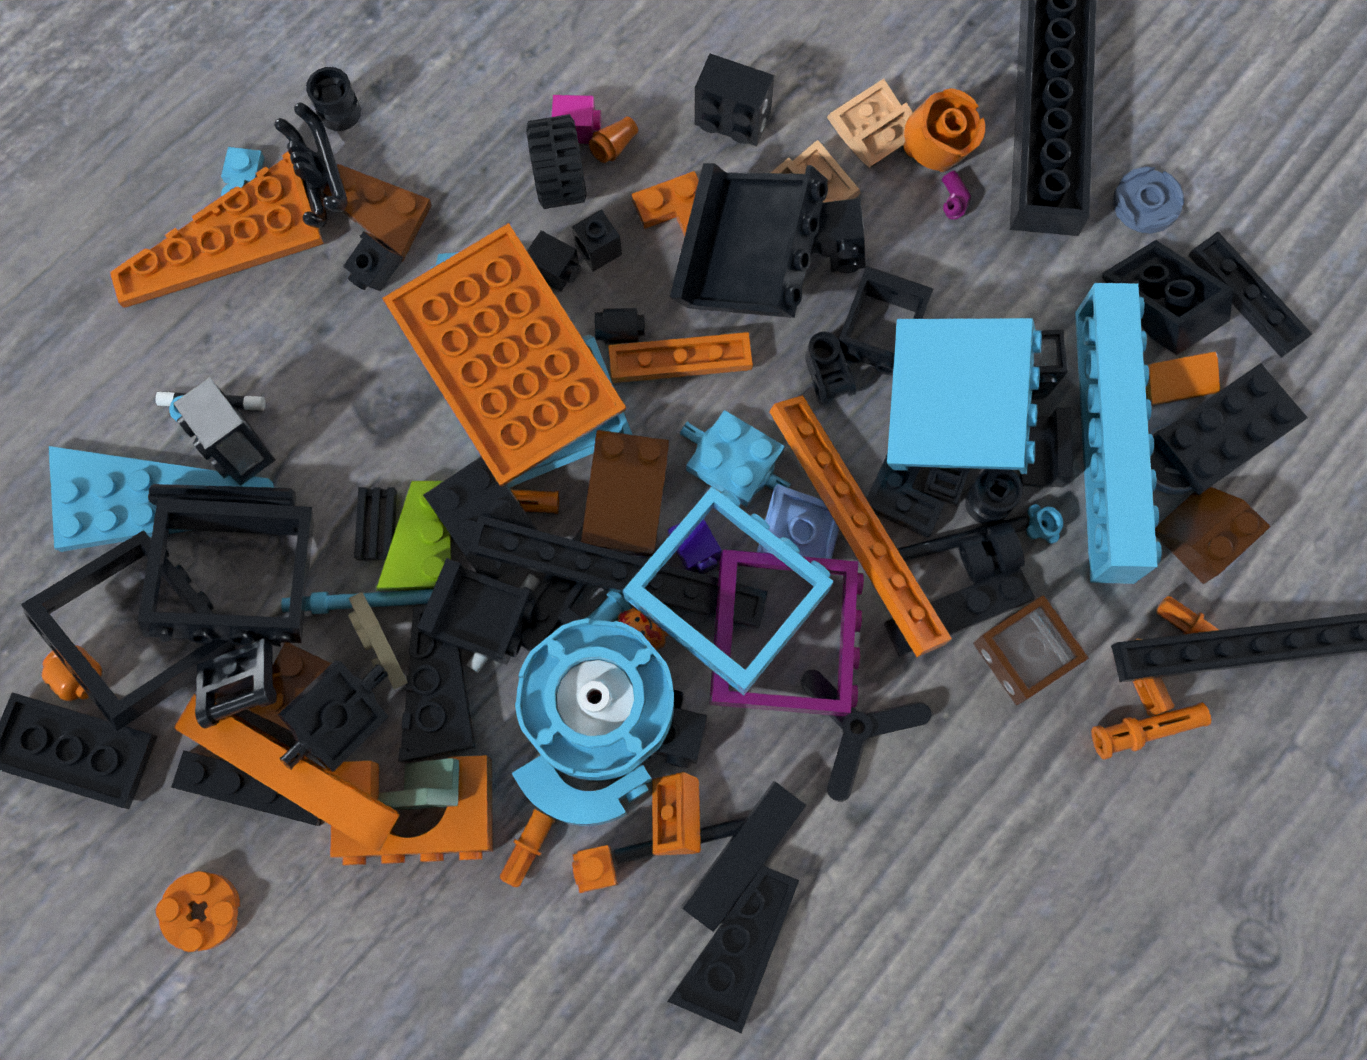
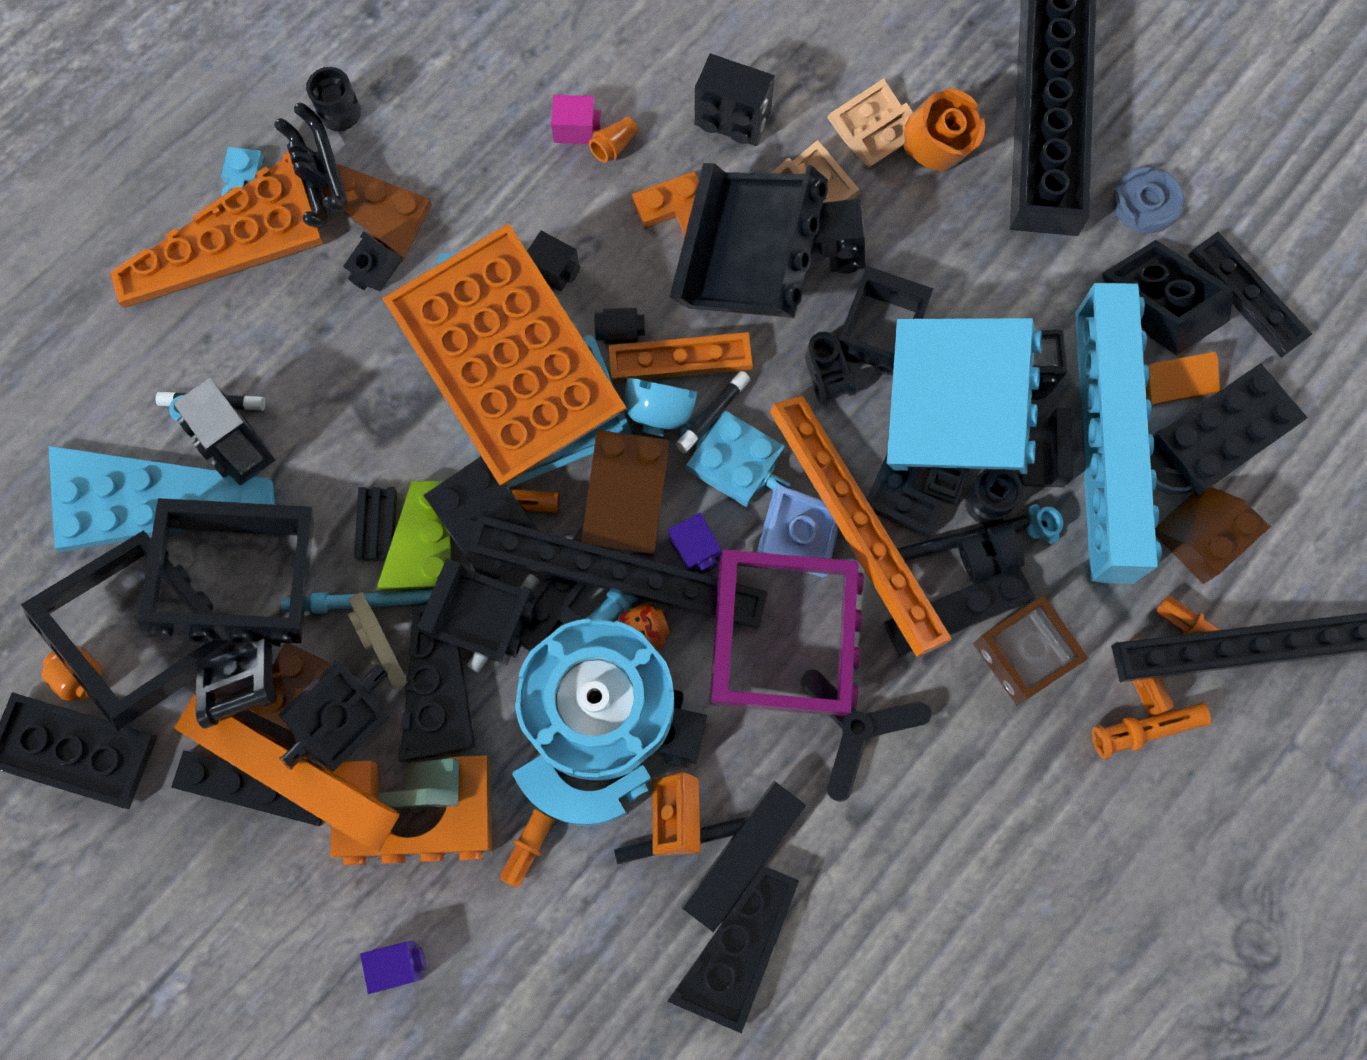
(176, 909): orange plate -> none
(236, 494): black axle -> none
(393, 966): none -> dark purple brick
(556, 161): black tyre -> none
(594, 869): orange brick -> none
(597, 240): black brick -> none
(658, 405): none -> medium azure cylinder
(690, 638): medium azure window -> none
(712, 412): none -> black bar
(959, 196): magenta arm -> none

